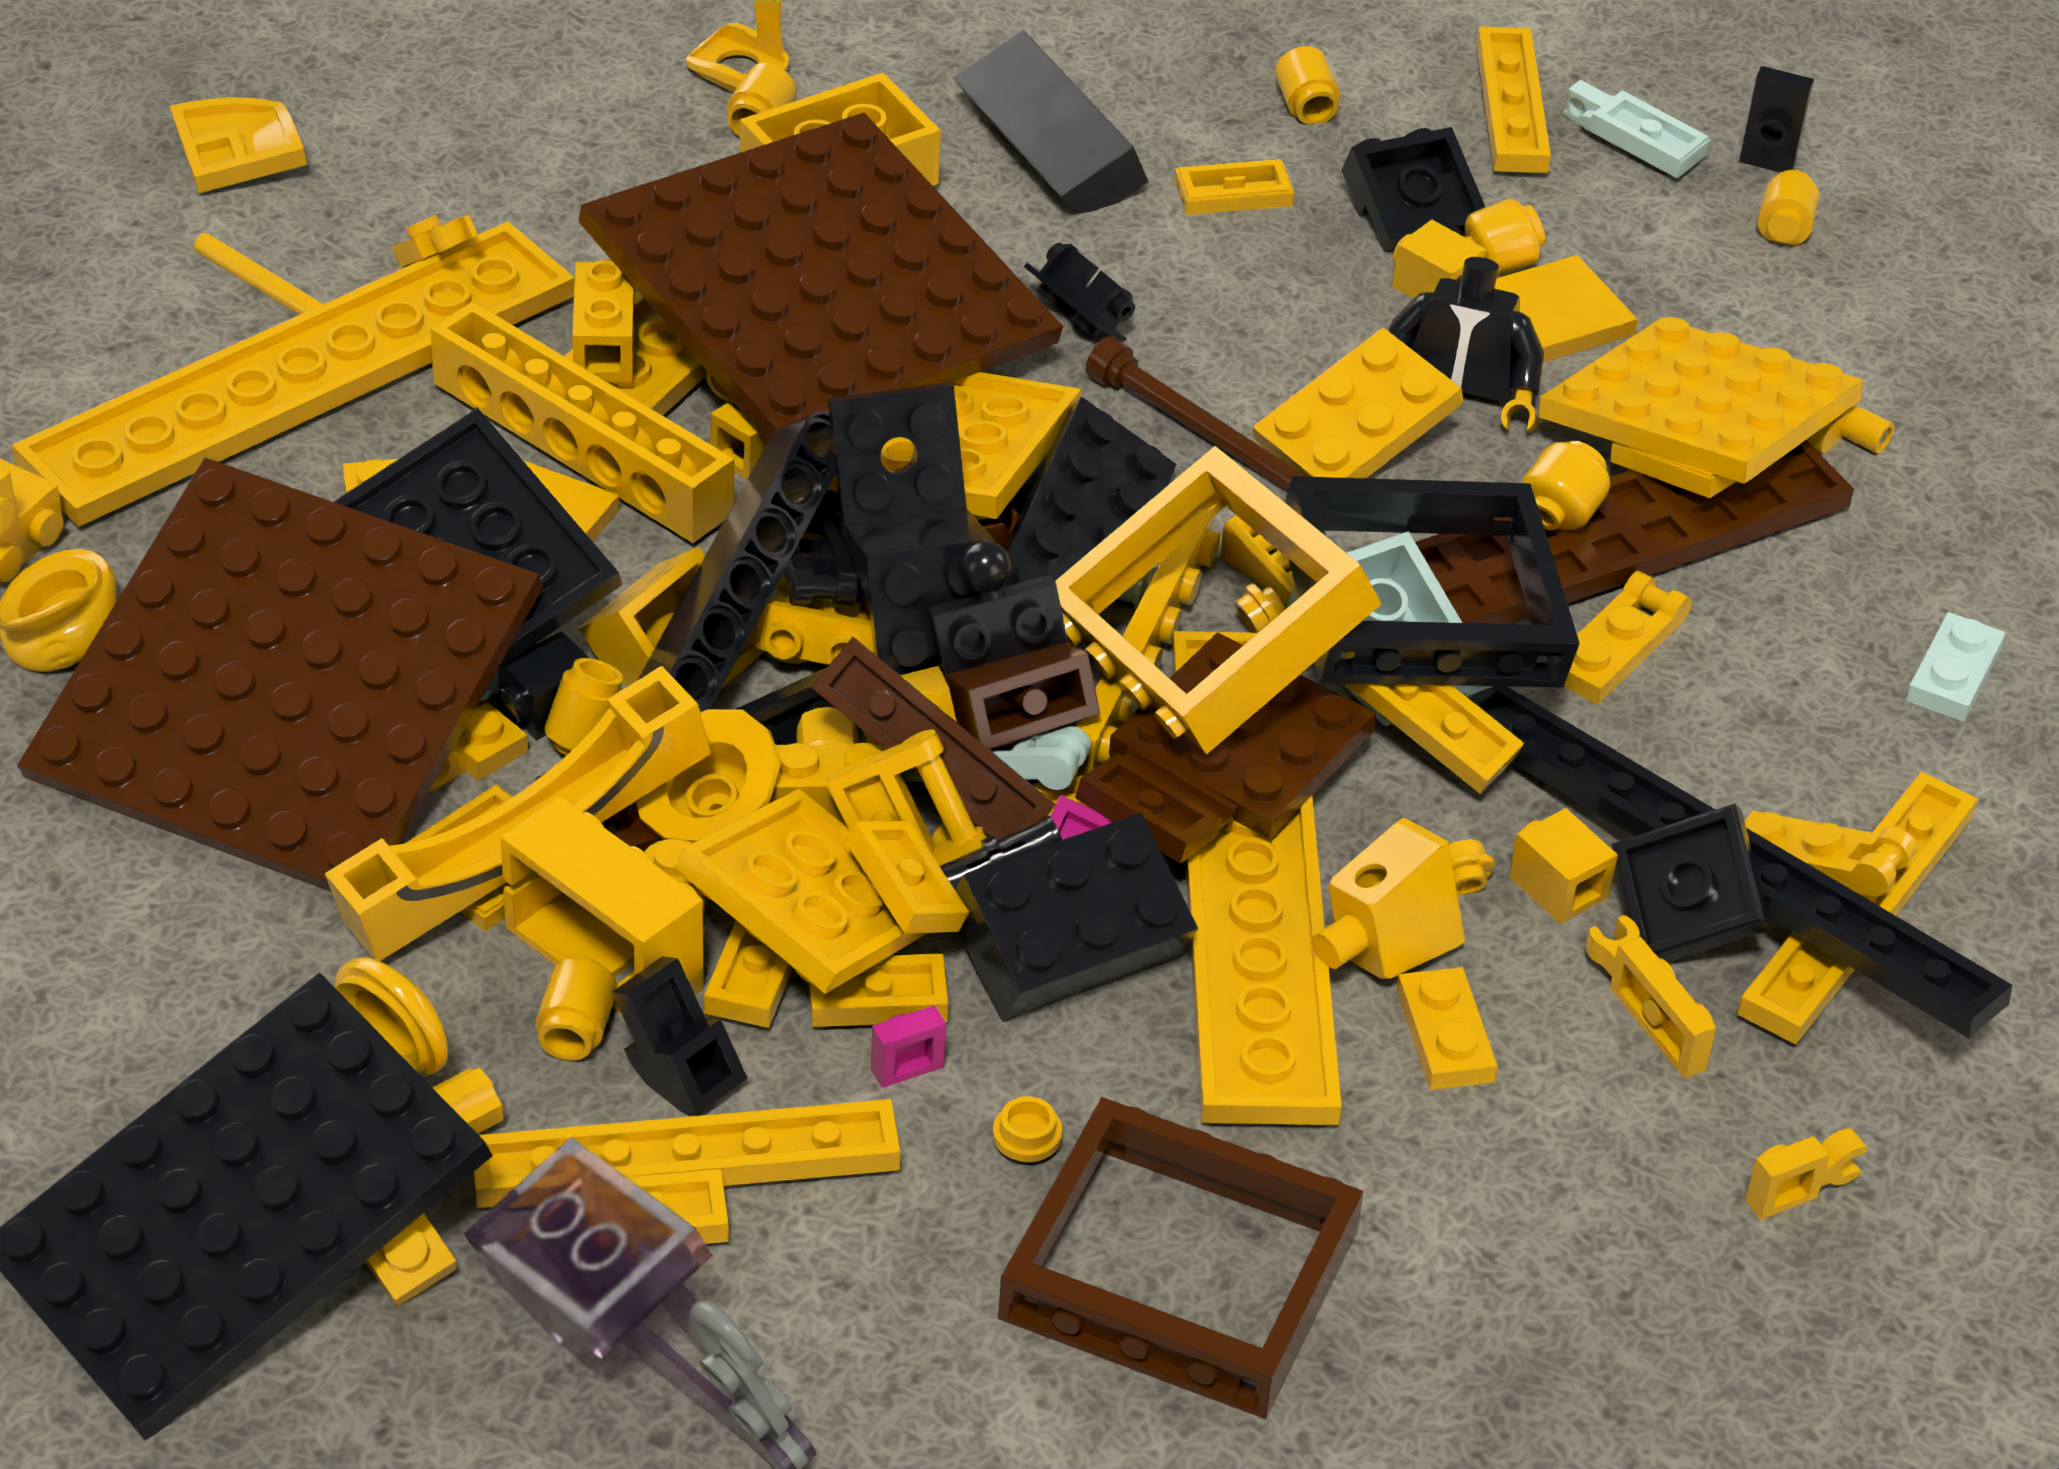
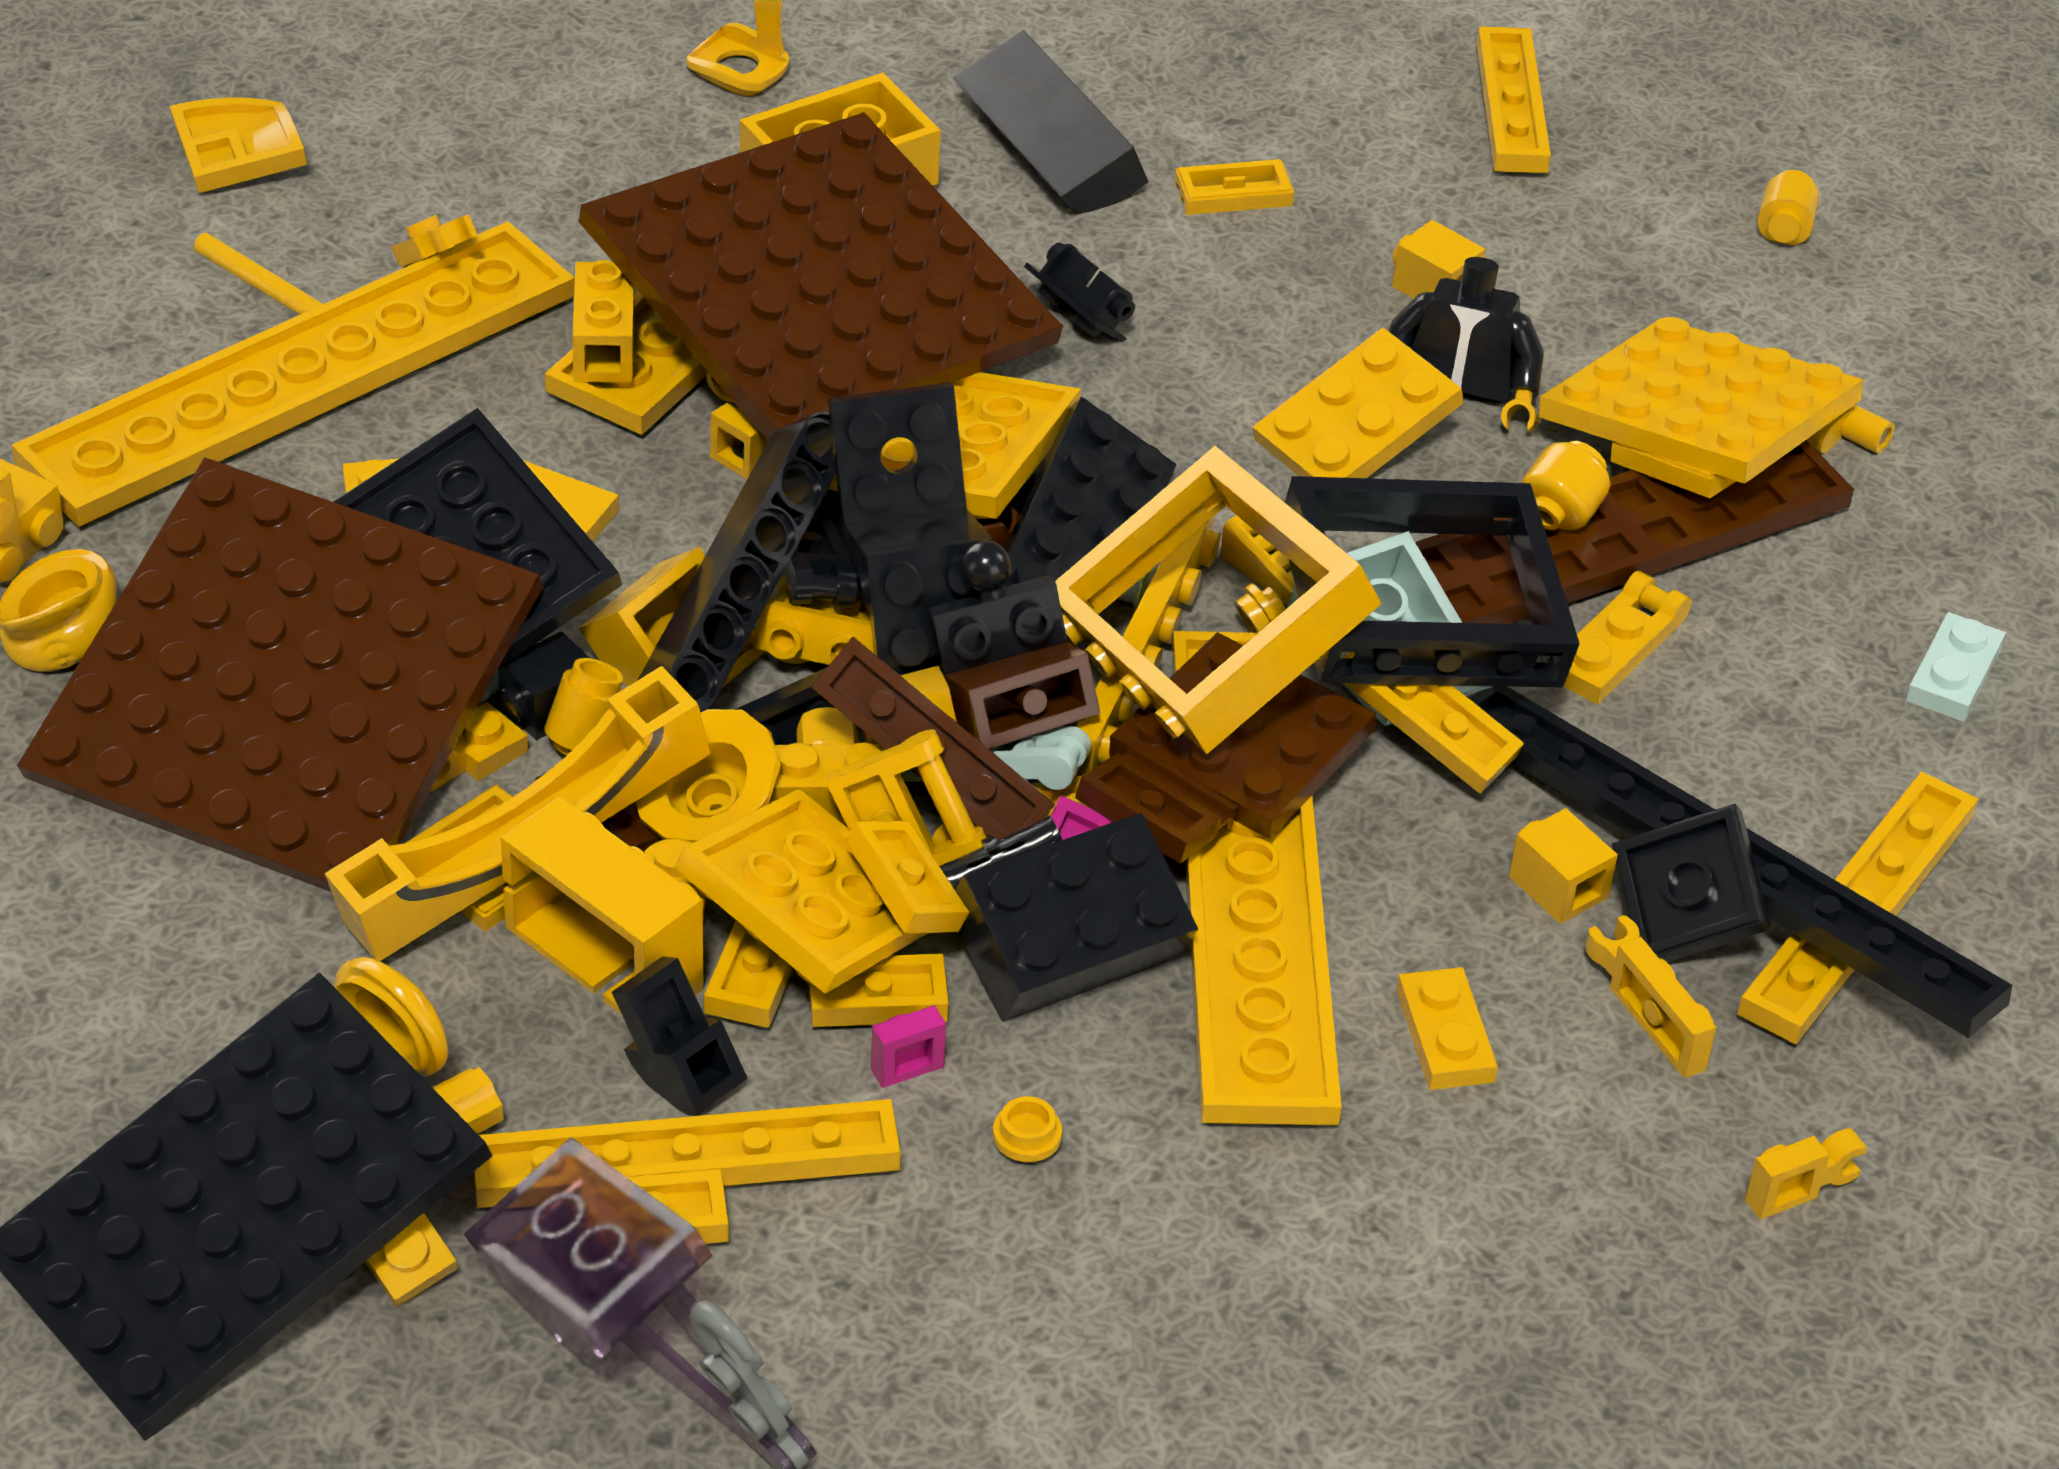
(575, 1008): yellow brick -> none
(583, 421): yellow brick -> none
(760, 90): yellow brick -> none
(1114, 364): reddish brown piece -> none
(1153, 1339): reddish brown window -> none
(1308, 85): yellow brick -> none
(1393, 904): yellow torso -> none
(1411, 182): black plate -> none
(1470, 865): yellow plate -> none
(1508, 233): yellow head -> none
(1569, 306): yellow tile -> none
(1637, 128): light aqua hinge -> none
(1776, 119): black plate -> none
(1848, 855): yellow plate -> none

